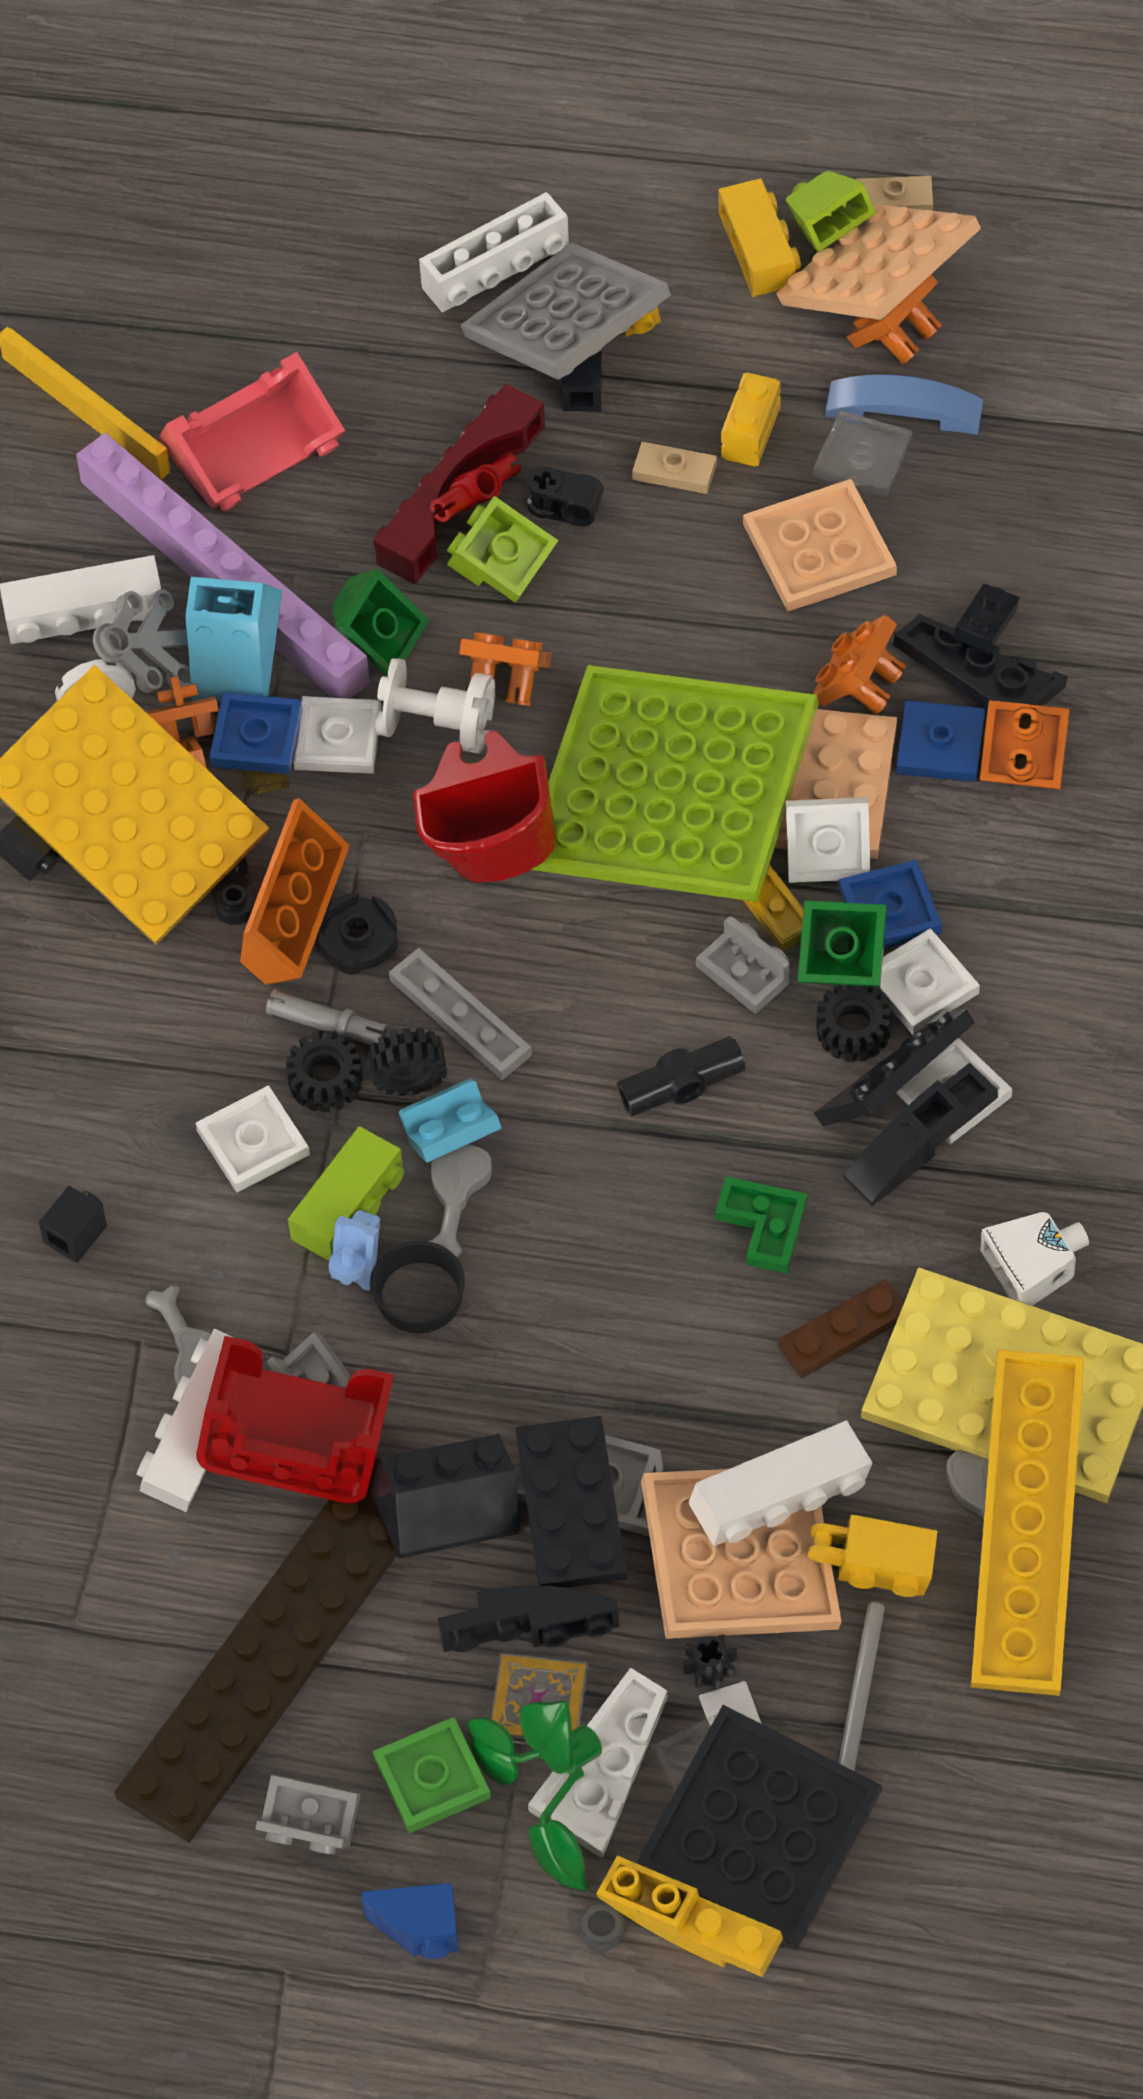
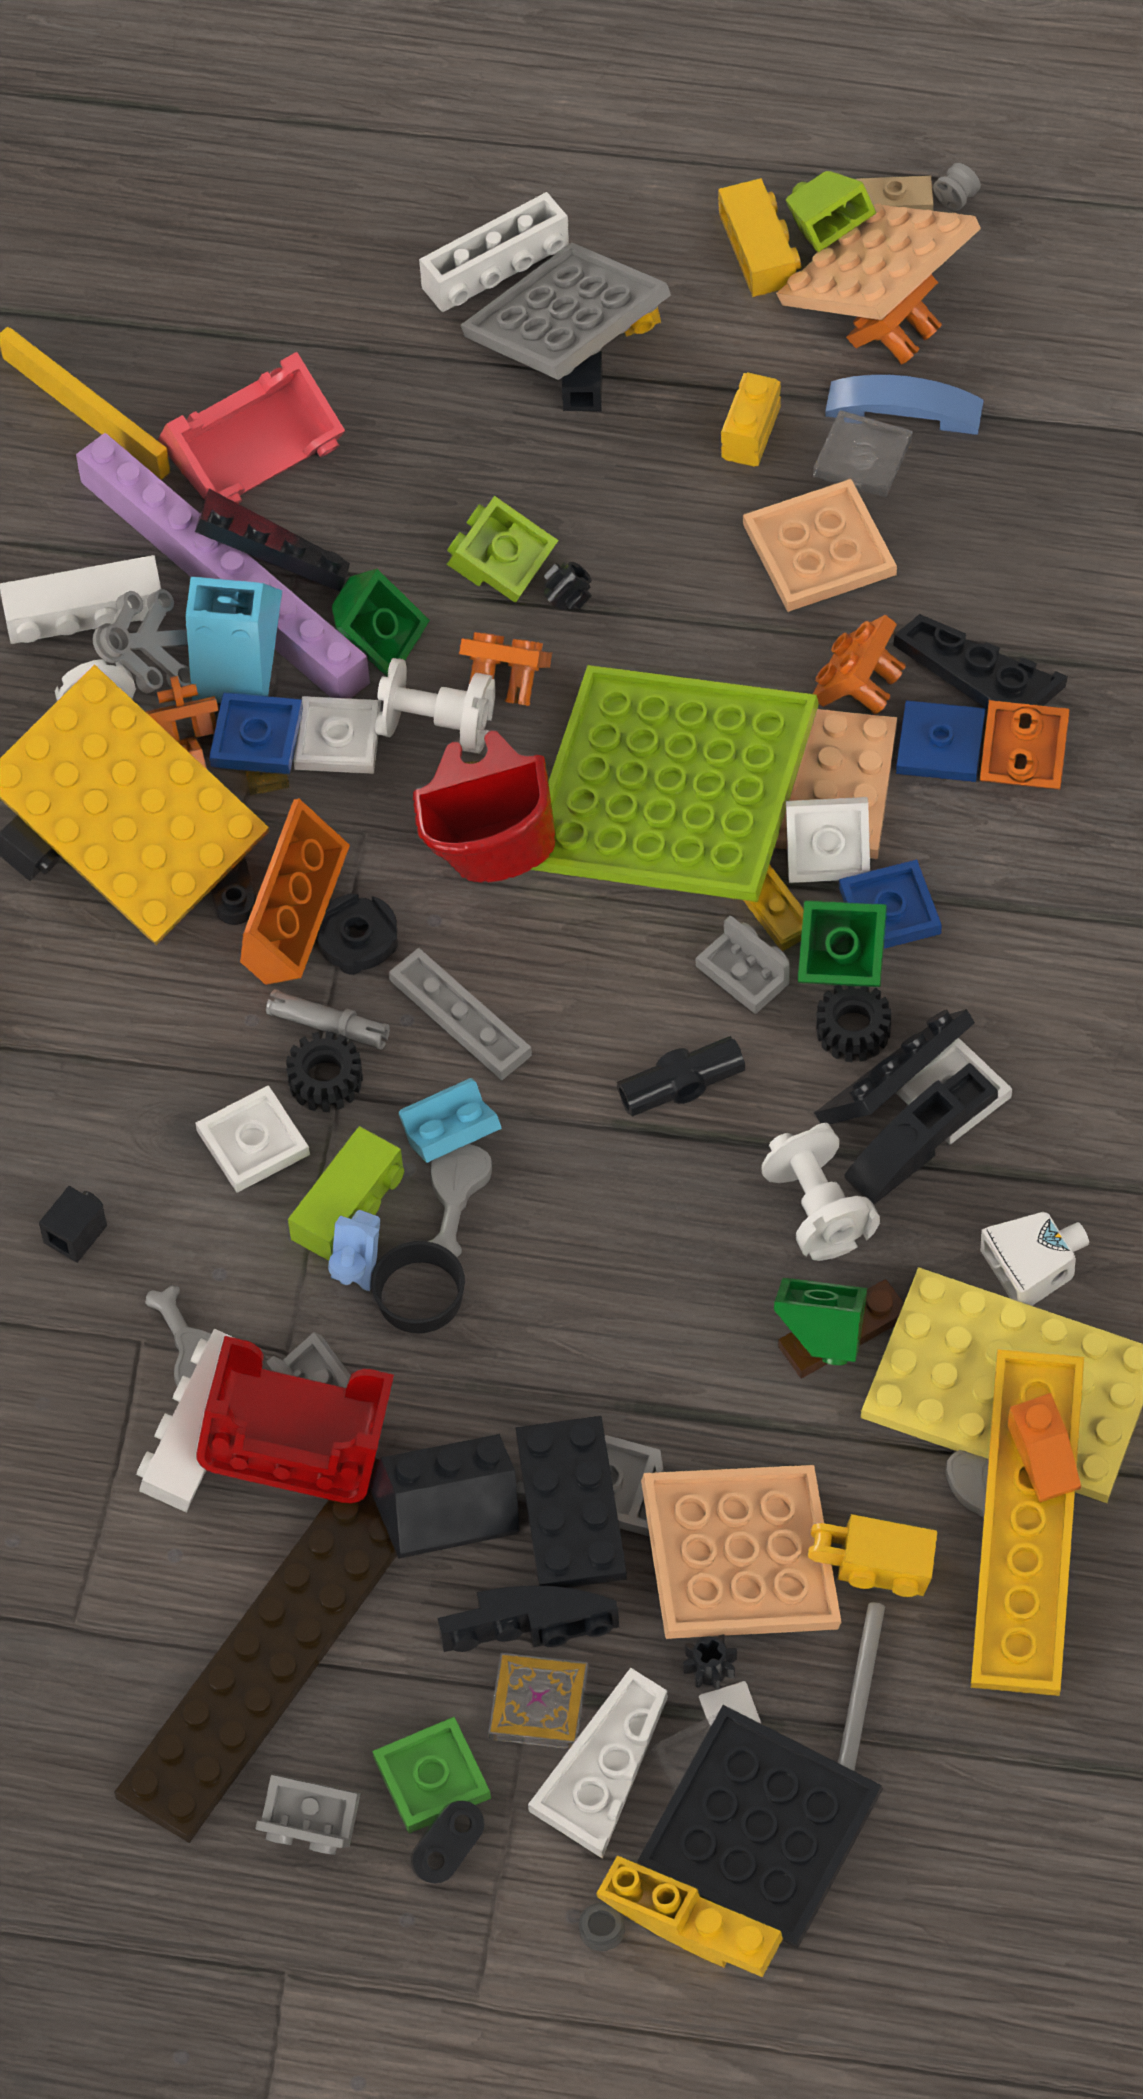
(257, 536): none -> black wing
(407, 1061): black tyre -> none
(416, 1918): blue slope -> none
(446, 1840): none -> black plate
(475, 487): red pin -> none
(505, 425): dark red arch -> none
(551, 1736): green plant -> none
(566, 498): black piece -> none
(567, 585): none -> black gear
(674, 467): tan plate -> none
(773, 1215): green plate -> none
(780, 1484): white brick -> none
(823, 1317): none -> green slope
(832, 1218): none -> white piece
(924, 980): white plate -> none
(956, 186): none -> light grey wheel
(986, 617): black plate -> none
(1044, 1447): none -> orange slope

